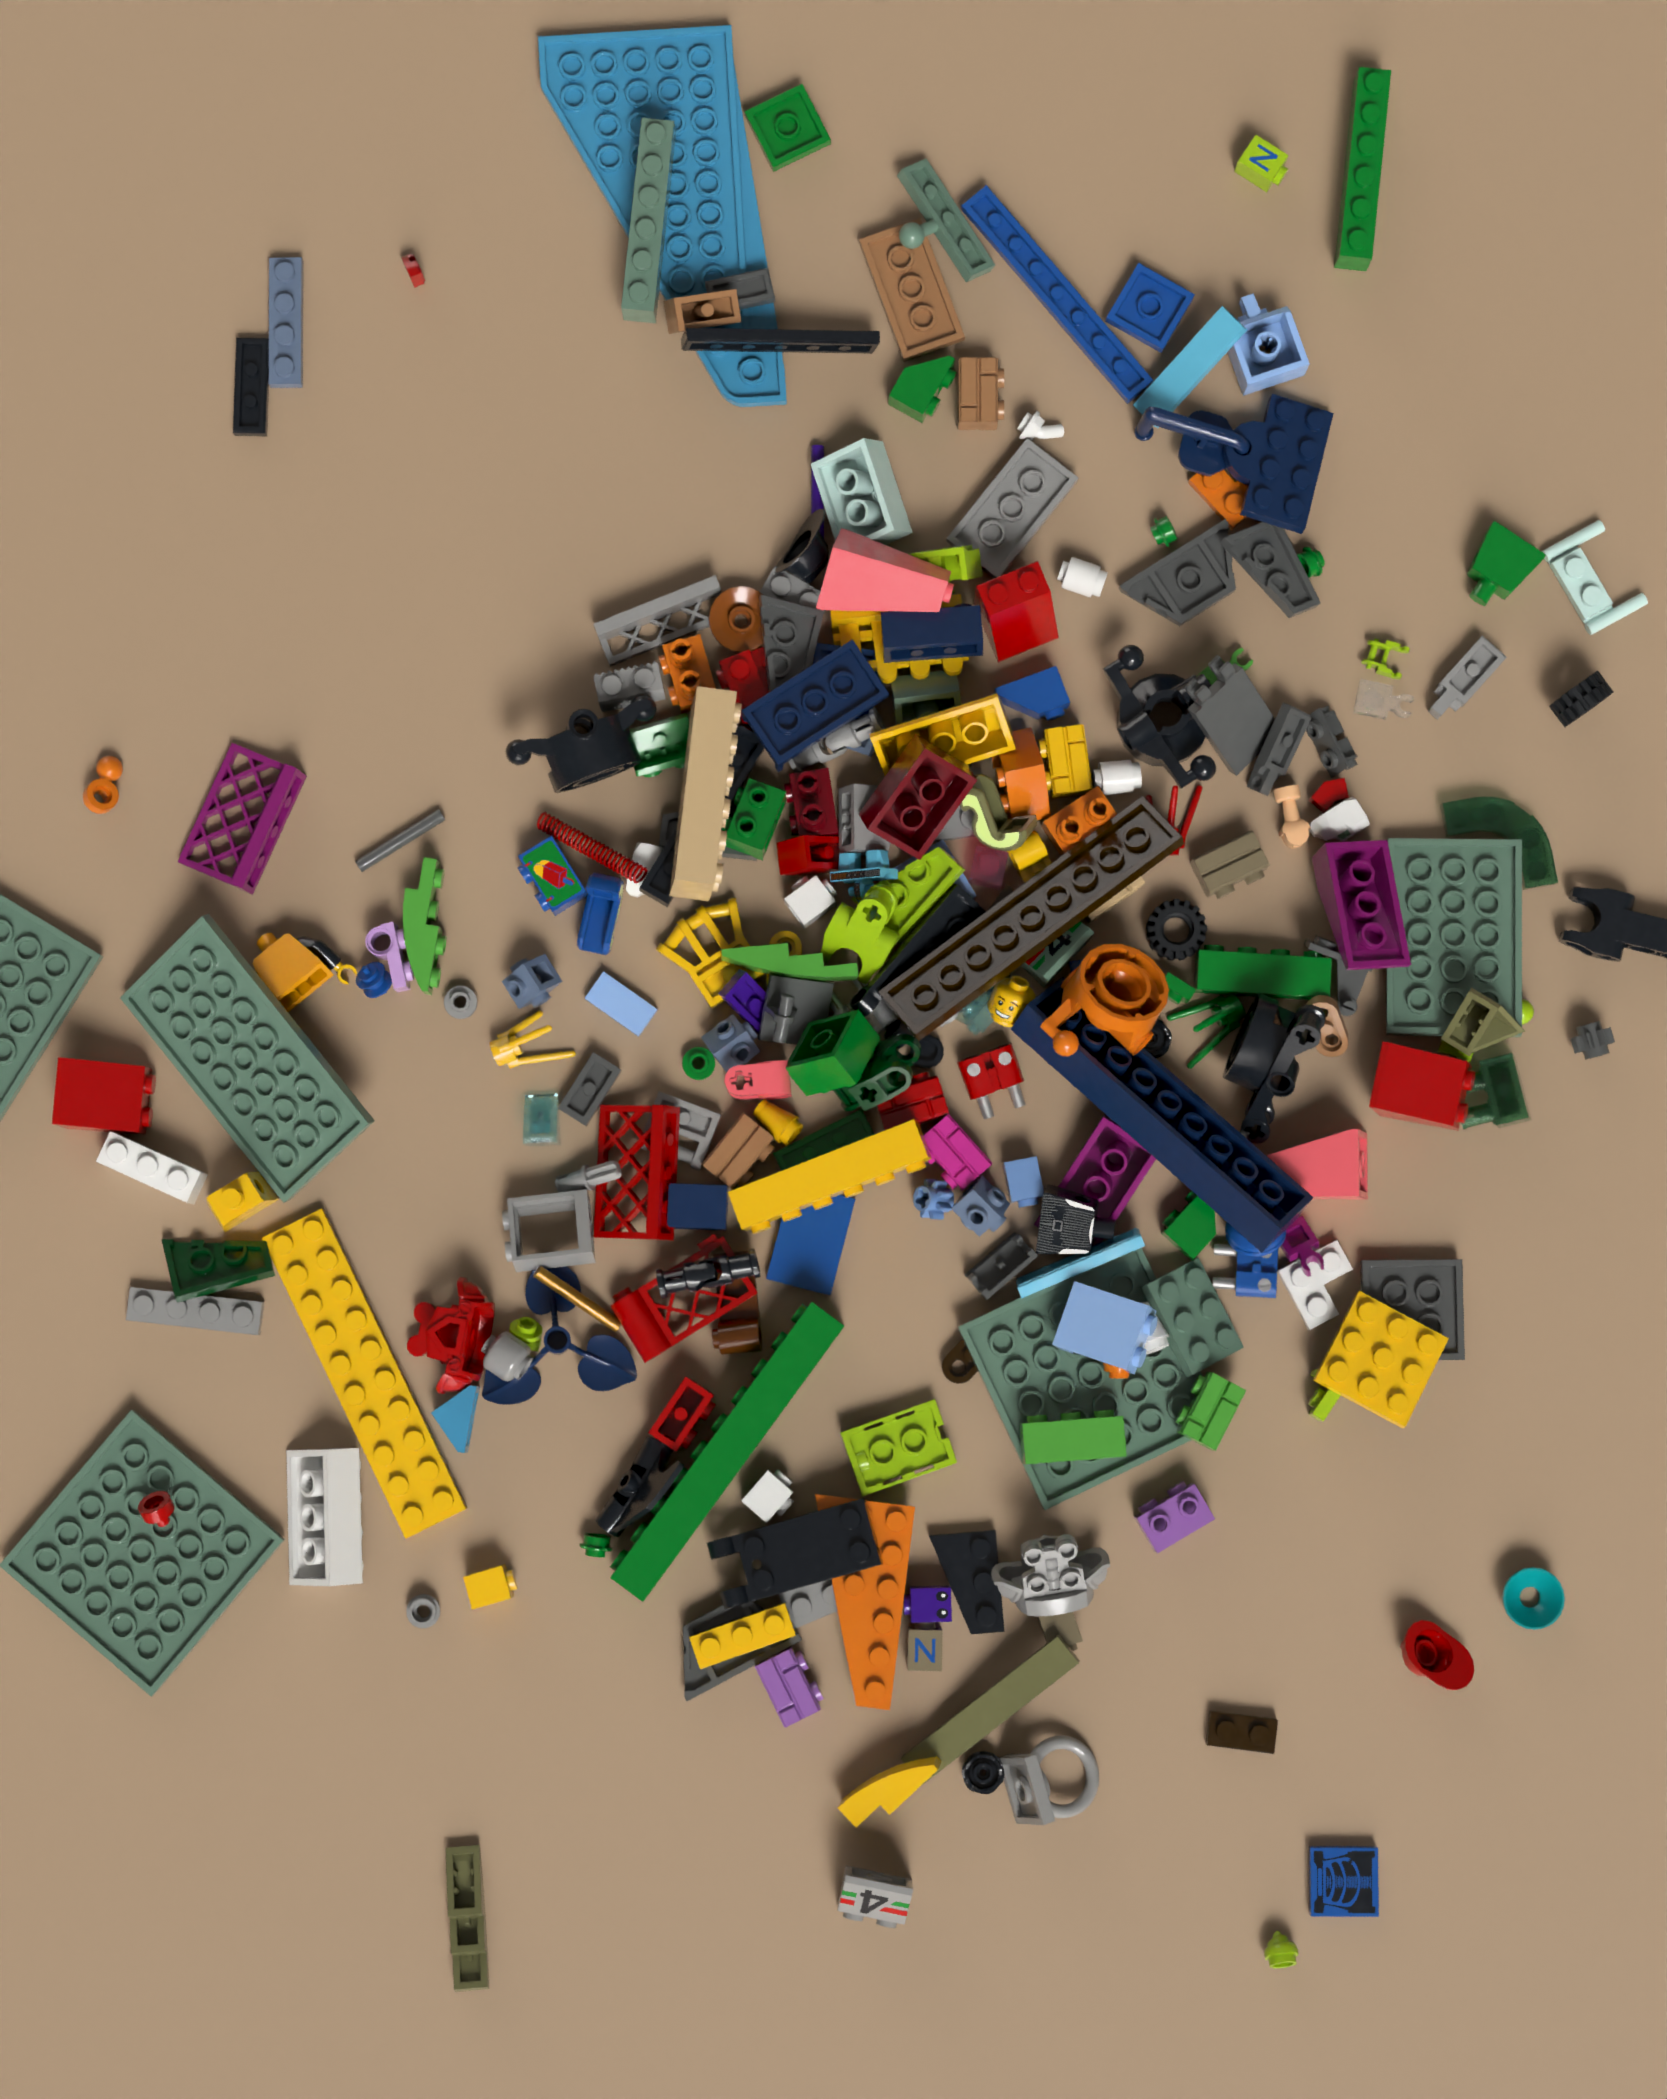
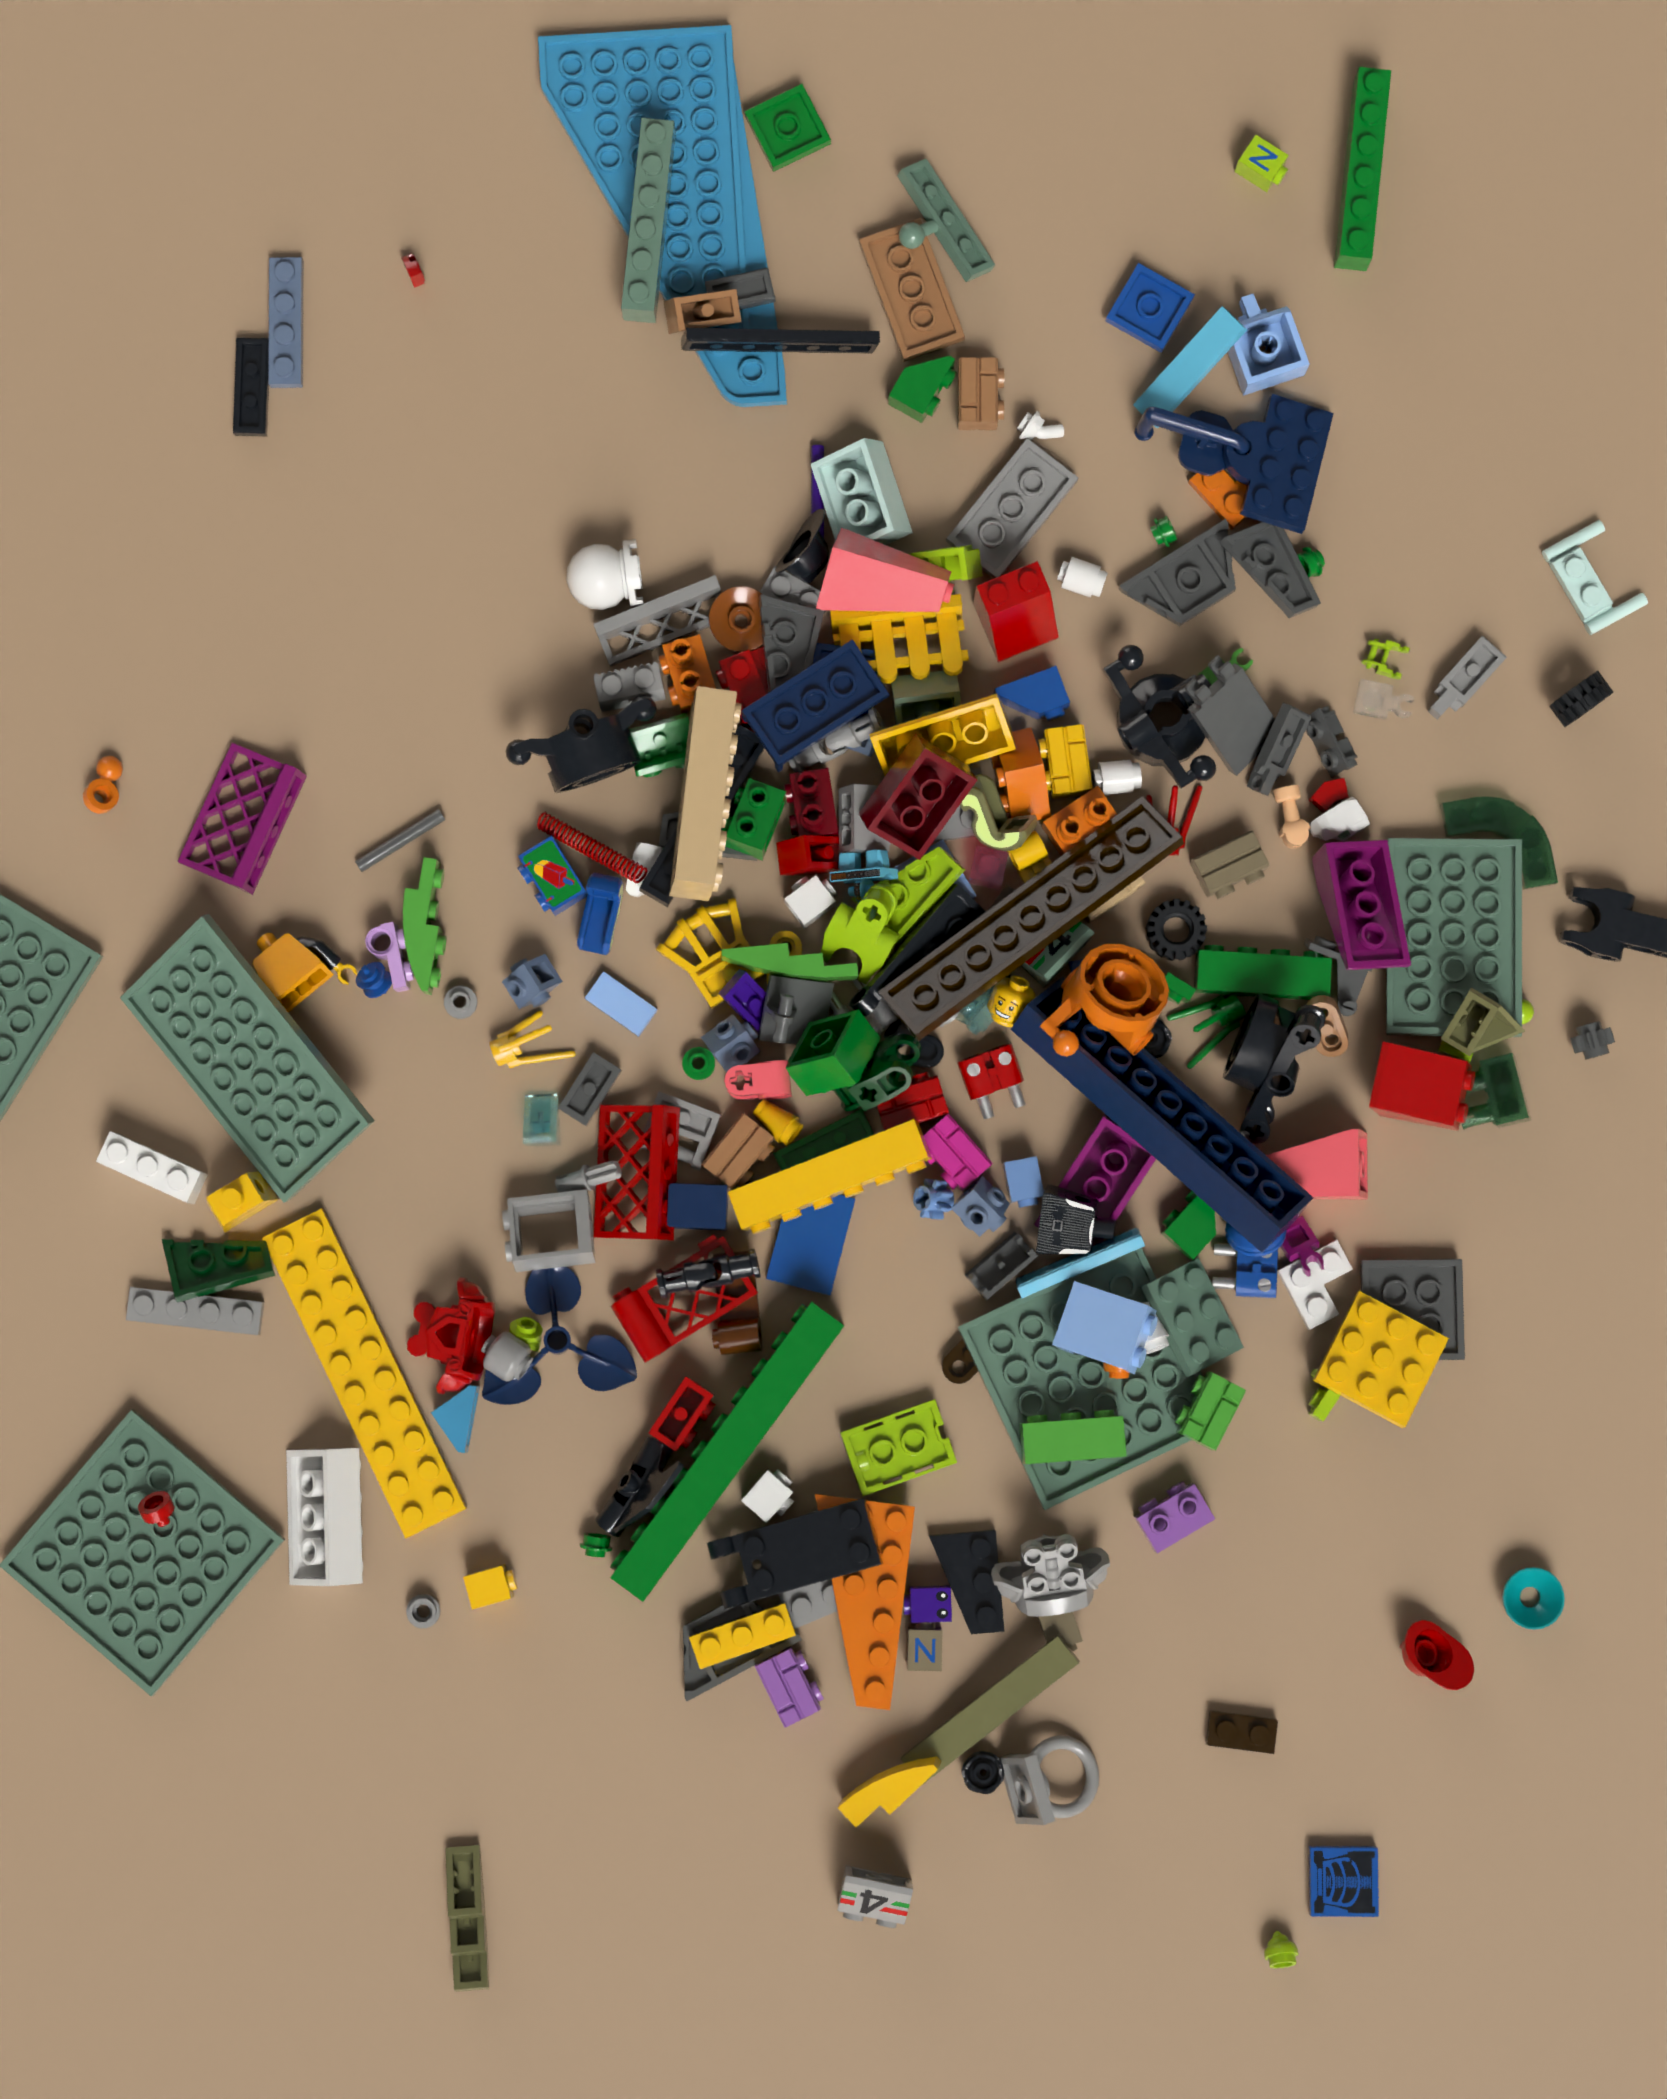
(103, 1096): red slope -> none
(577, 1298): pearl gold bar -> none
(604, 576): none -> white tile
(932, 635): dark blue brick -> none
(1057, 294): blue plate -> none
(1501, 564): green torso -> none

